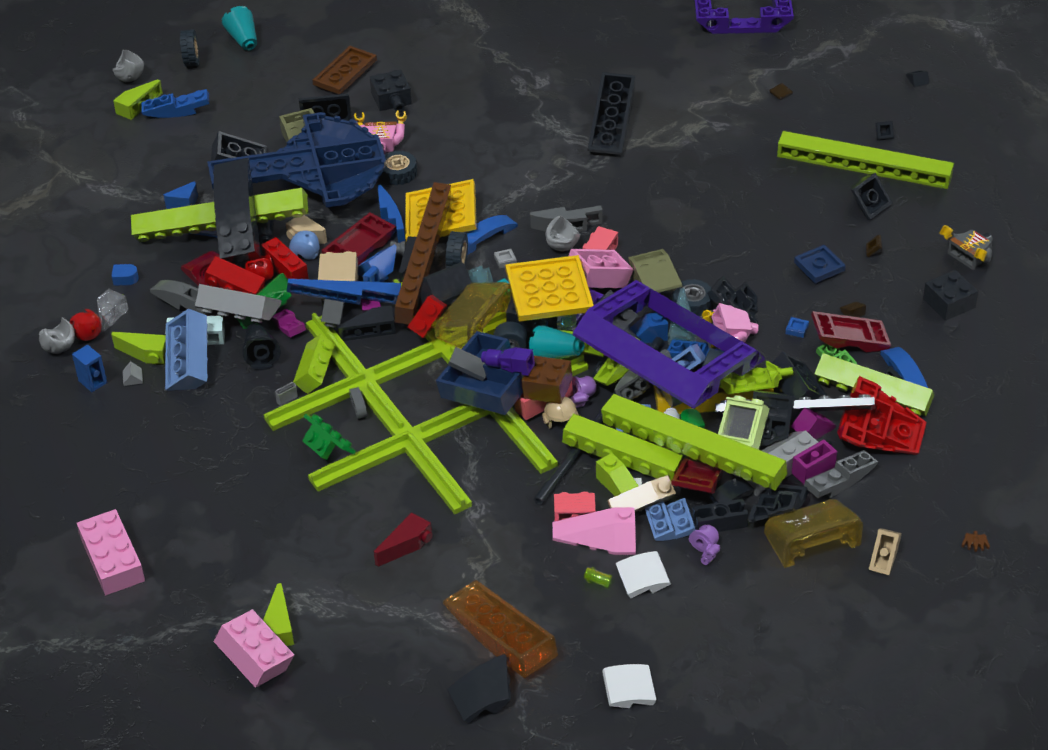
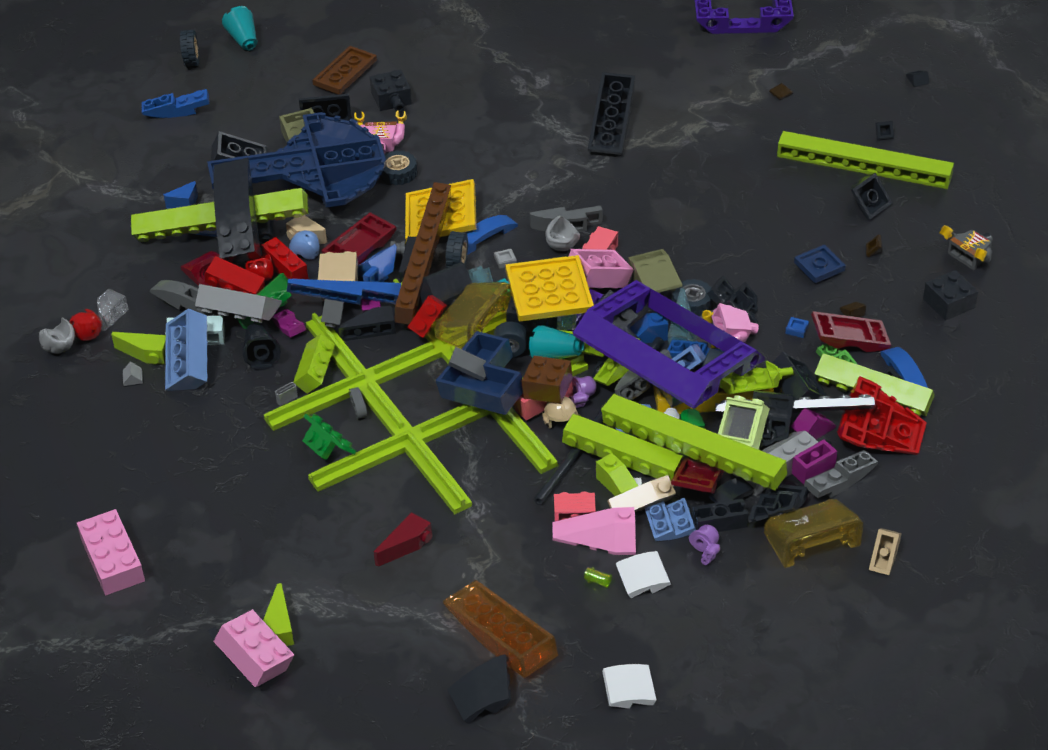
(89, 368): blue brick -> none
(124, 274): blue piece -> none
(128, 67): light grey piece -> none
(130, 102): lime slope -> none
(390, 212): blue slope -> none
(511, 359): dark purple piece -> none
(975, 540): reddish brown piece -> none

